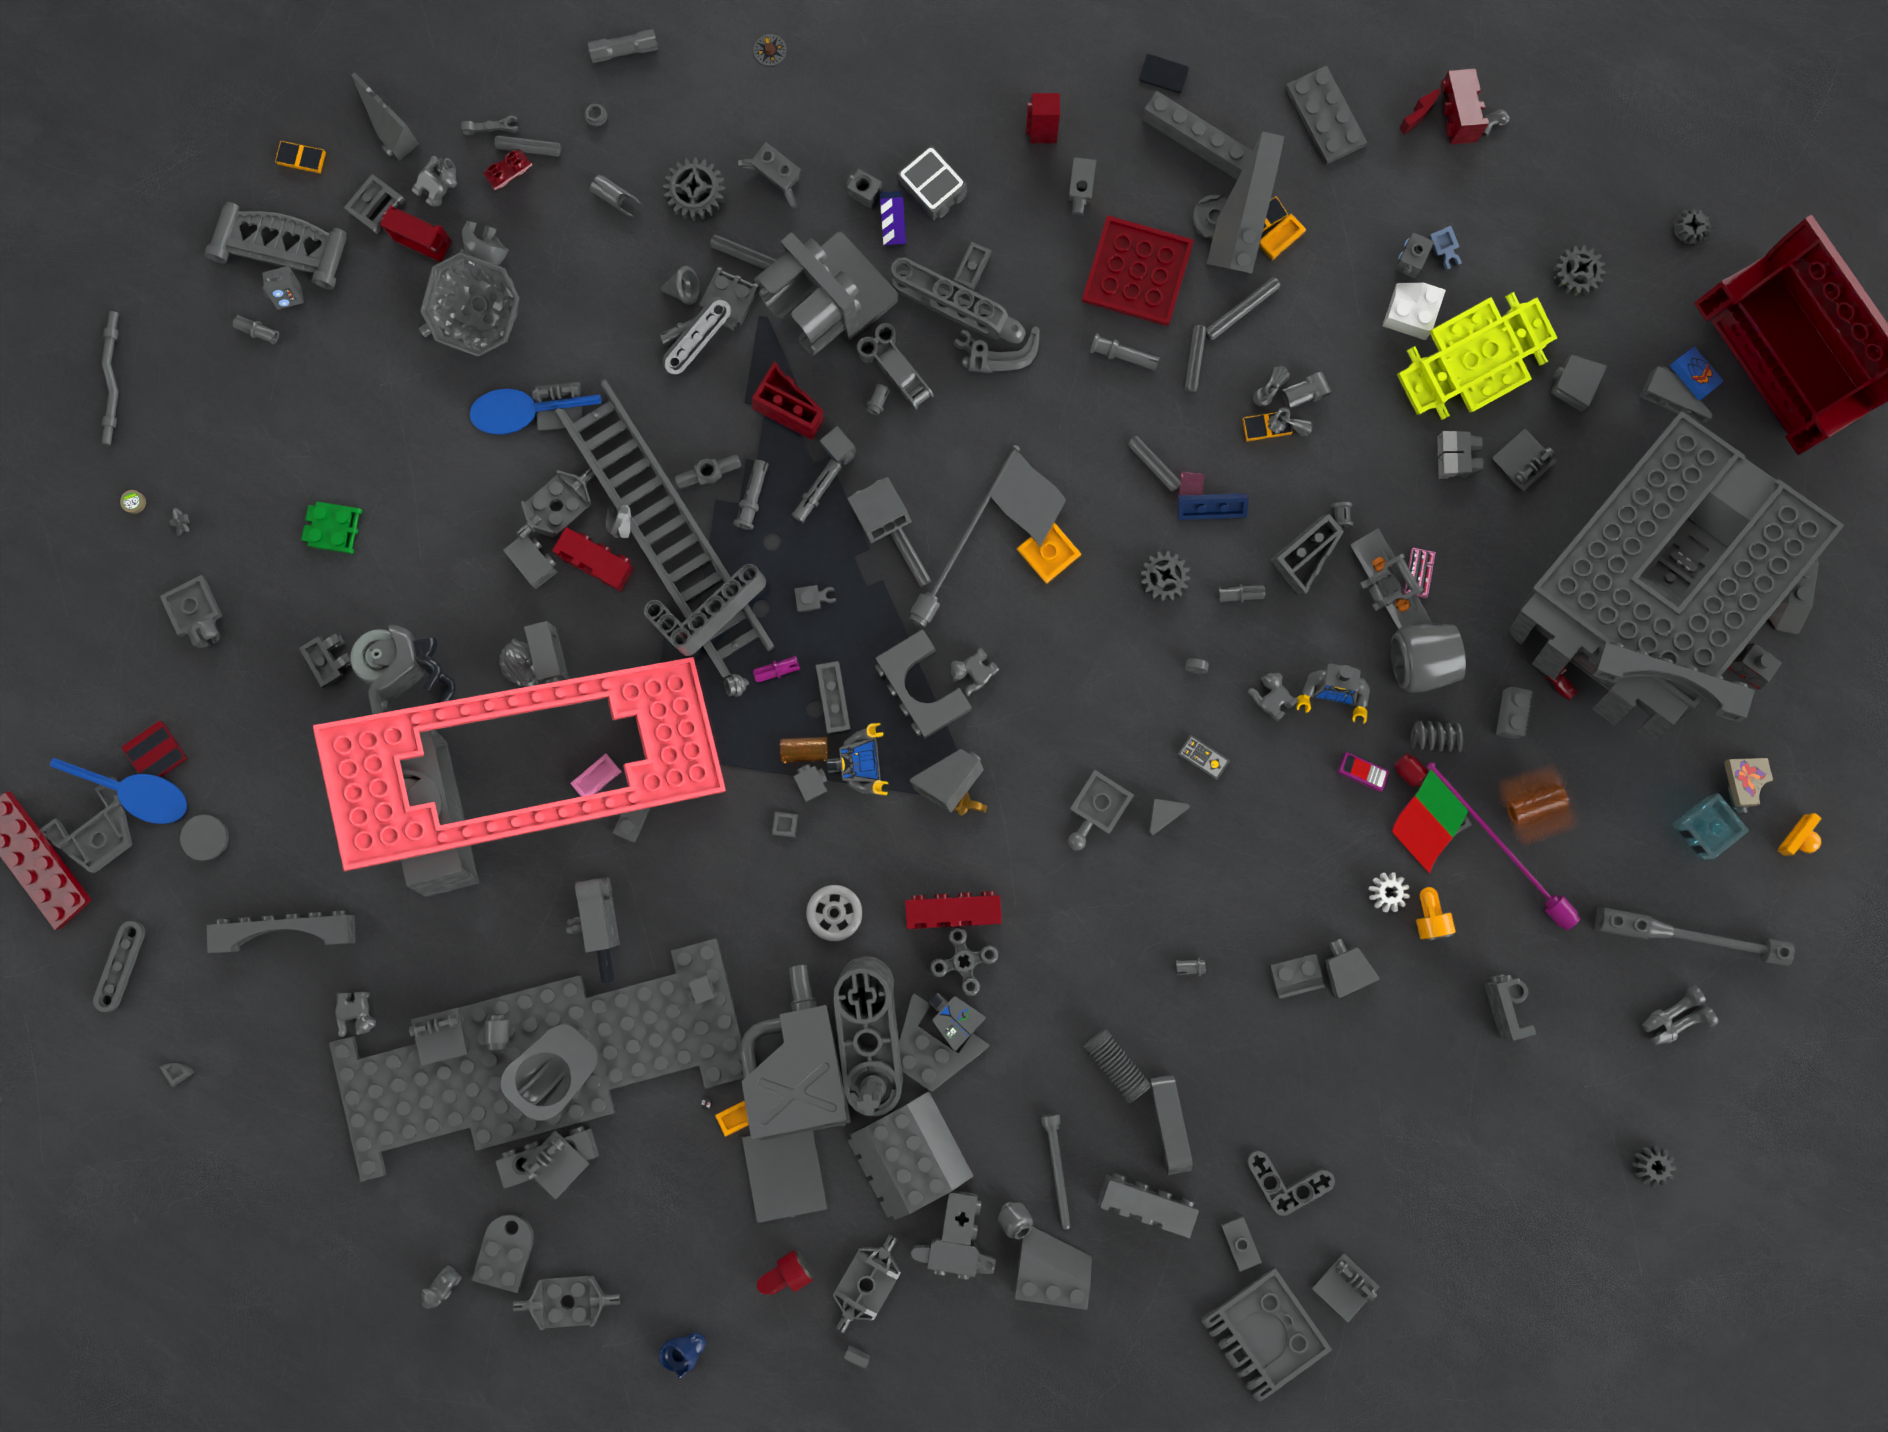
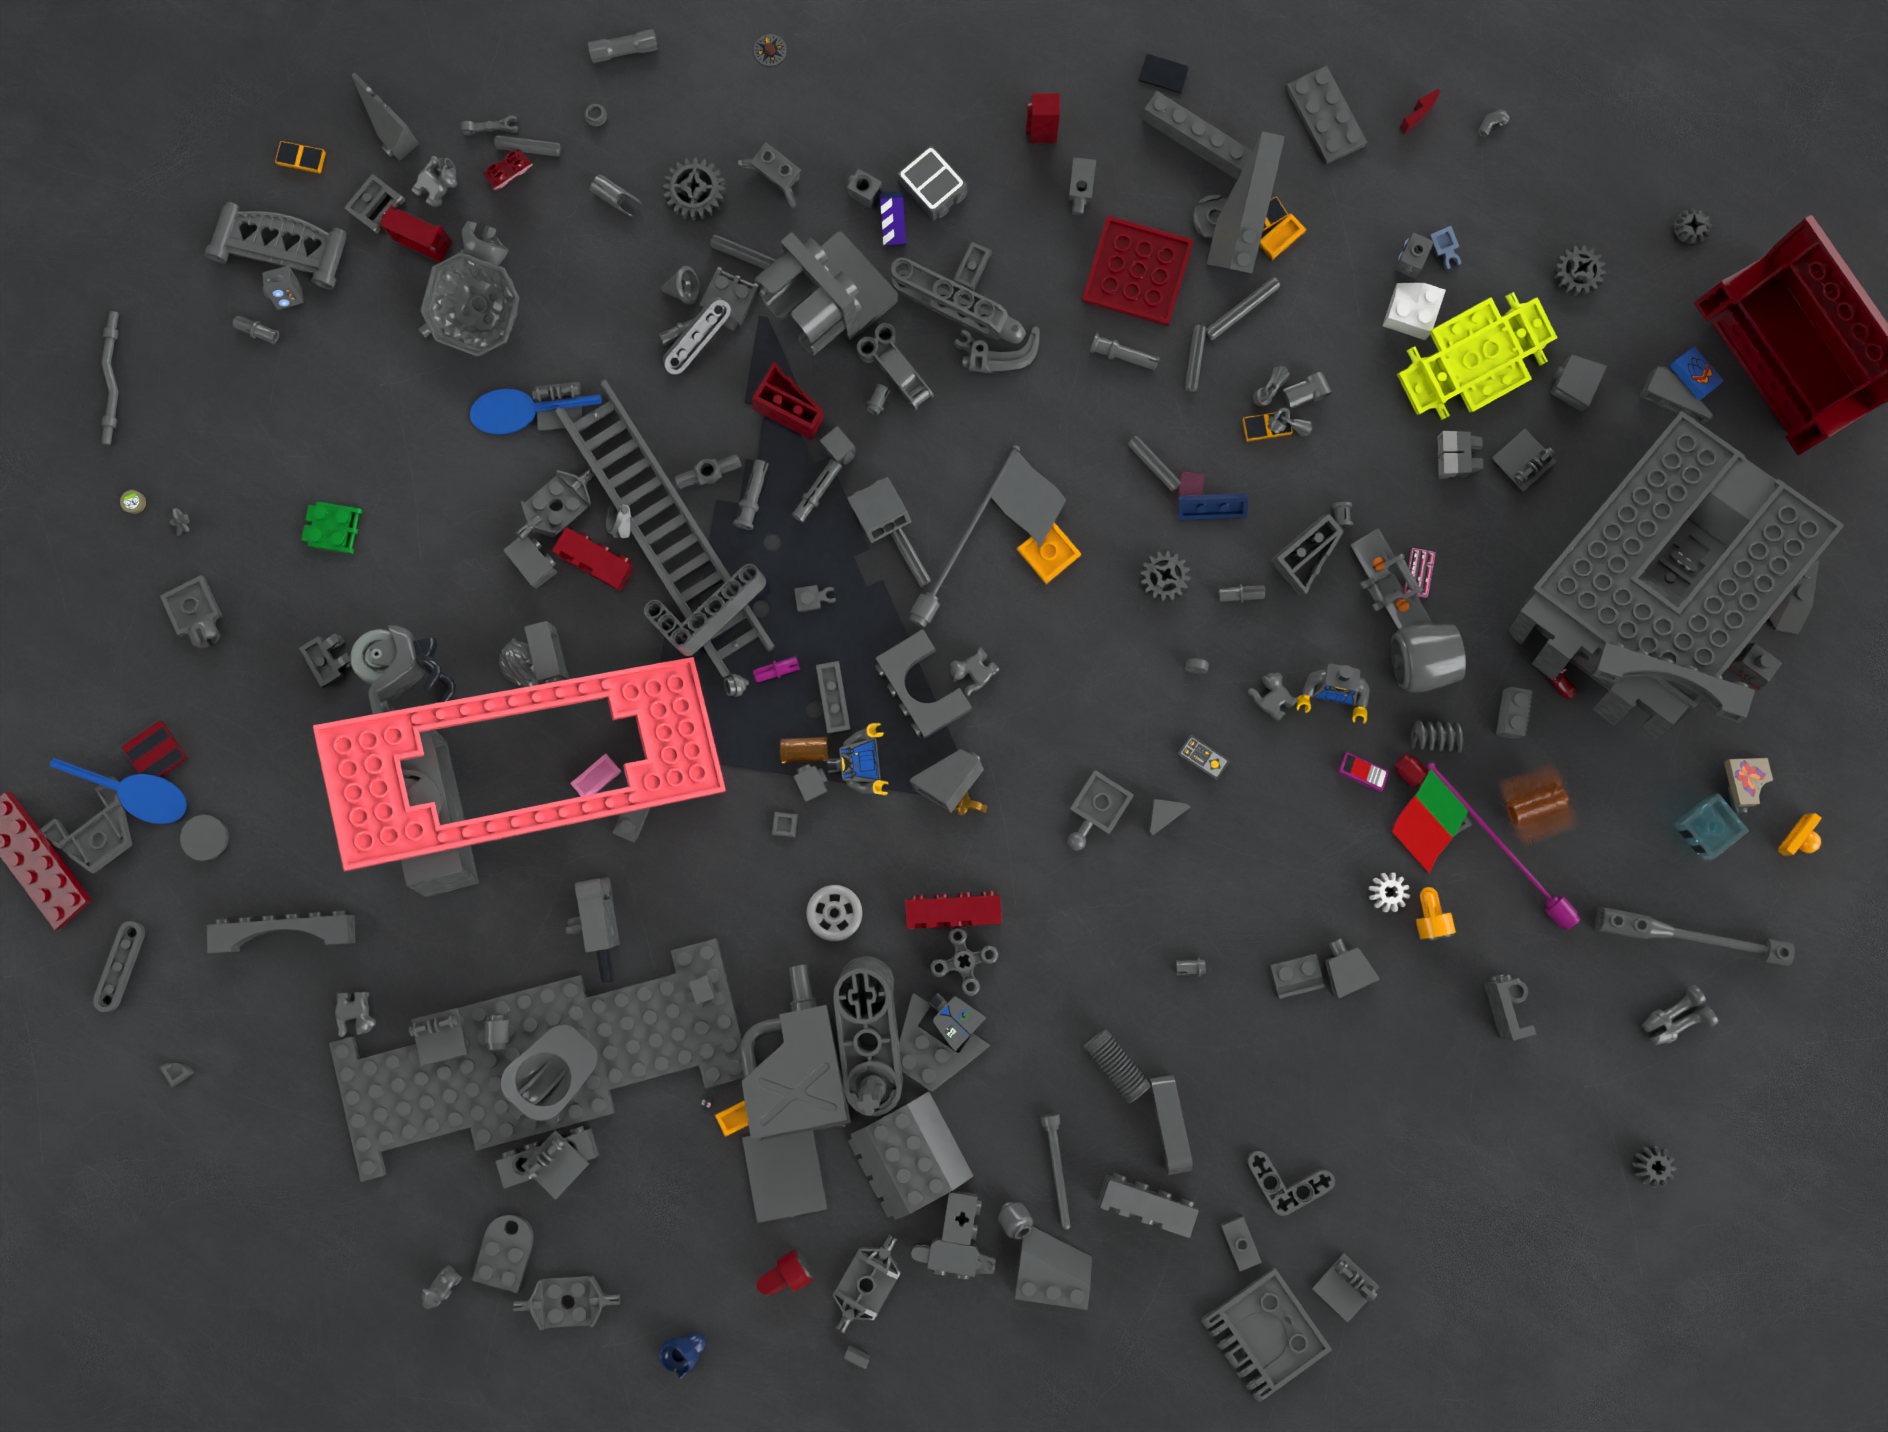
(1463, 106): wedge -> none

